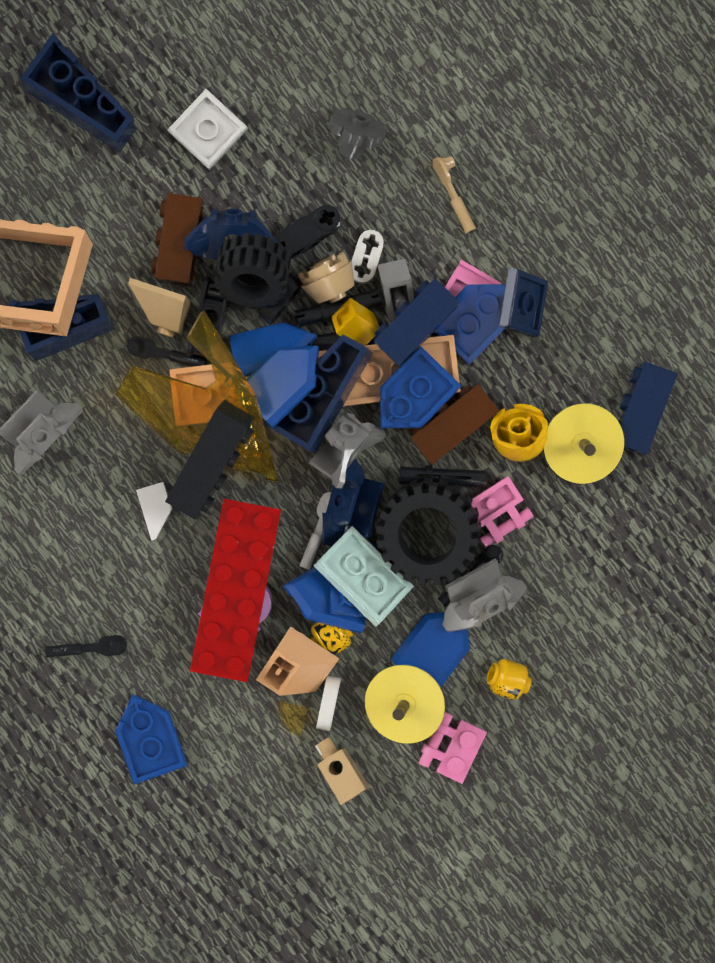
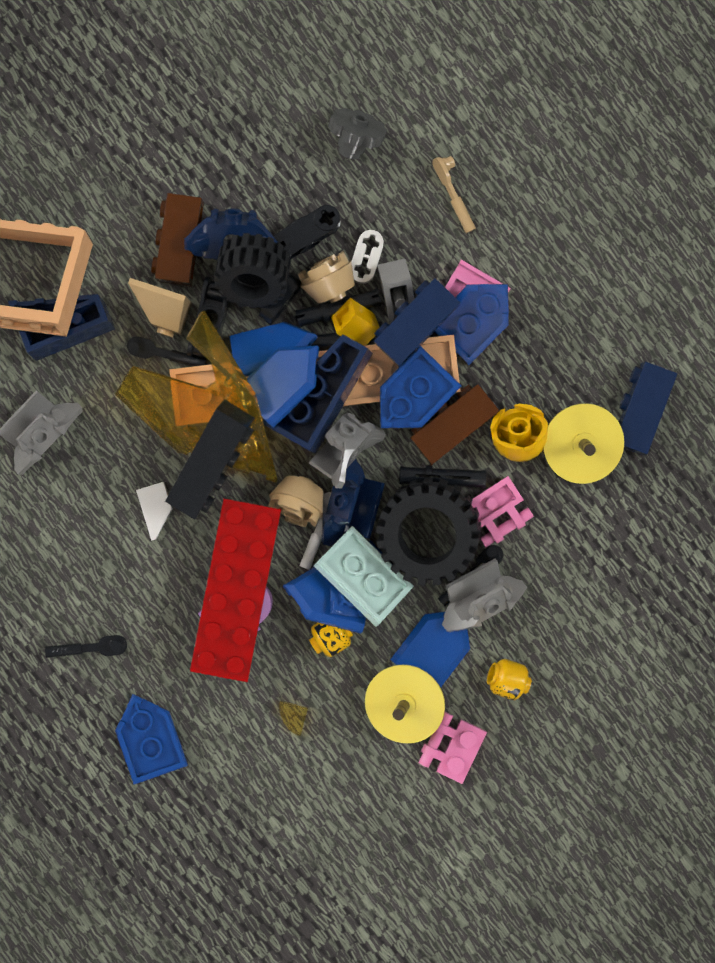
(73, 92): dark blue wedge -> none
(207, 129): white tile -> none
(296, 665): light nougat slope -> none
(298, 500): none -> tan cone
(328, 703): white beam -> none
(347, 783): tan torso -> none
(523, 302): dark blue tile -> none

